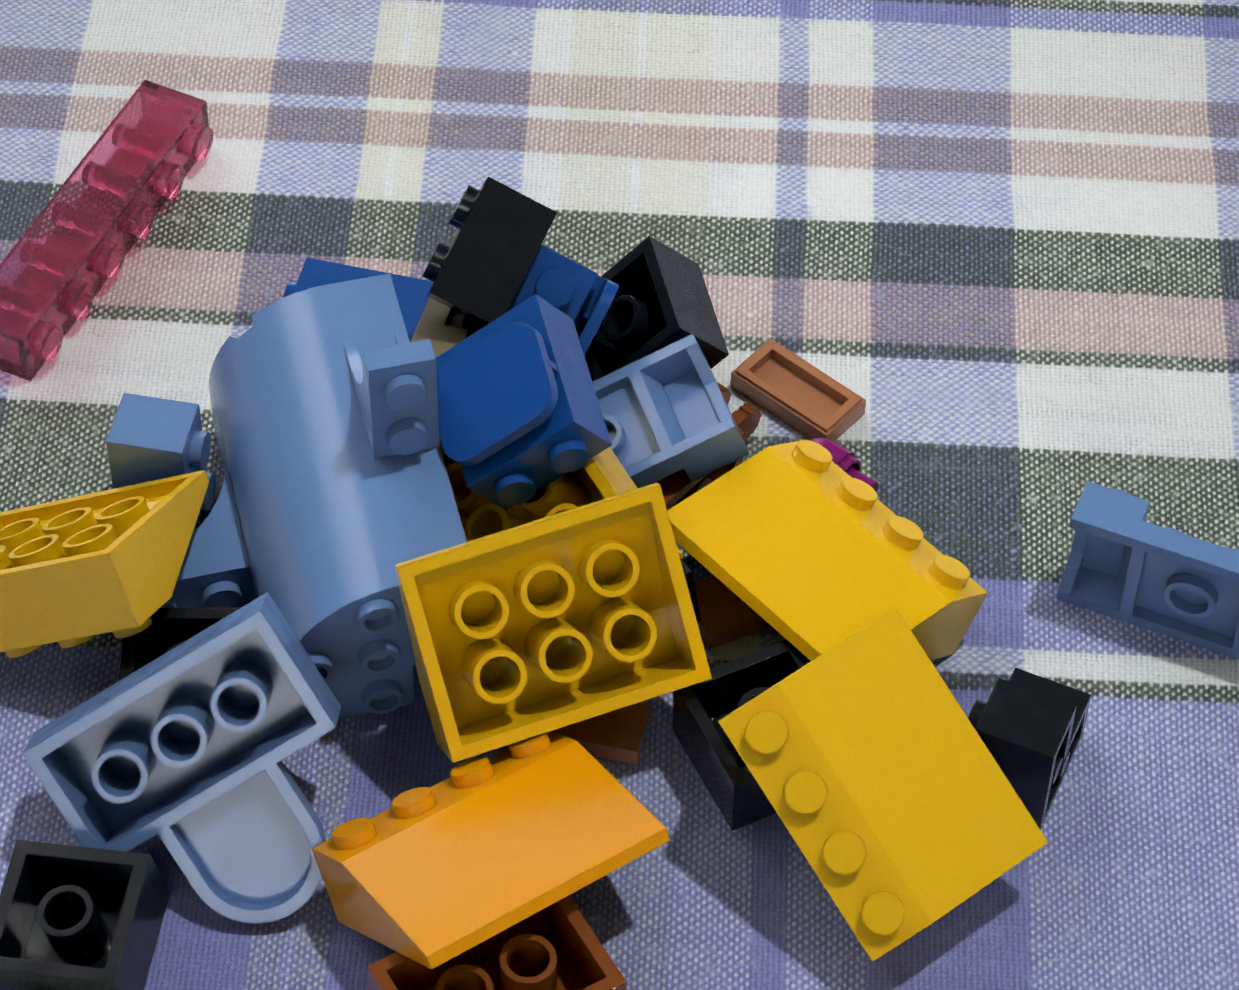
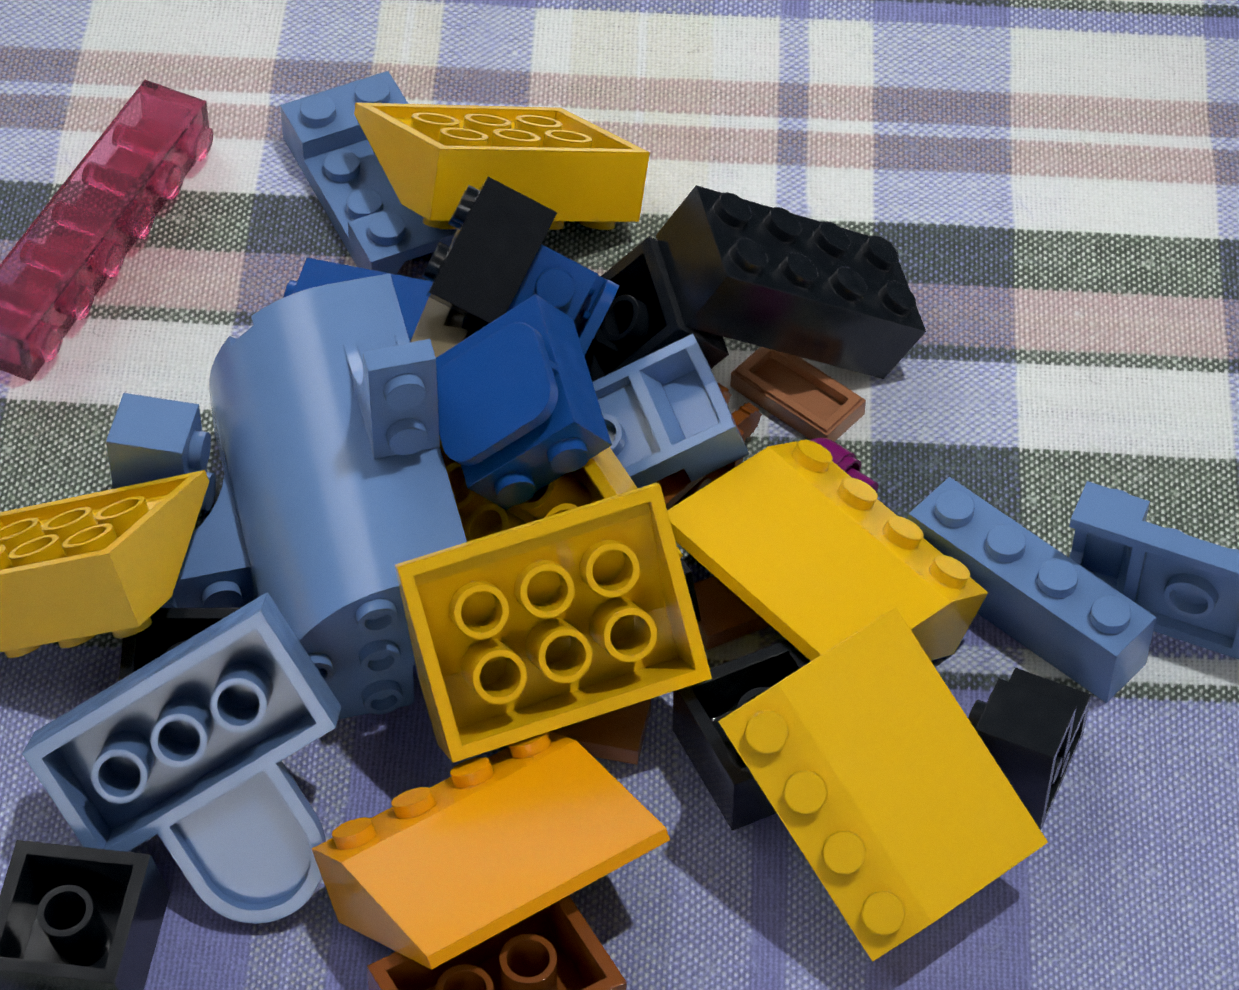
(350, 178): none -> medium blue piece
(537, 151): none -> yellow slope
(789, 283): none -> black brick
(1039, 592): none -> medium blue brick

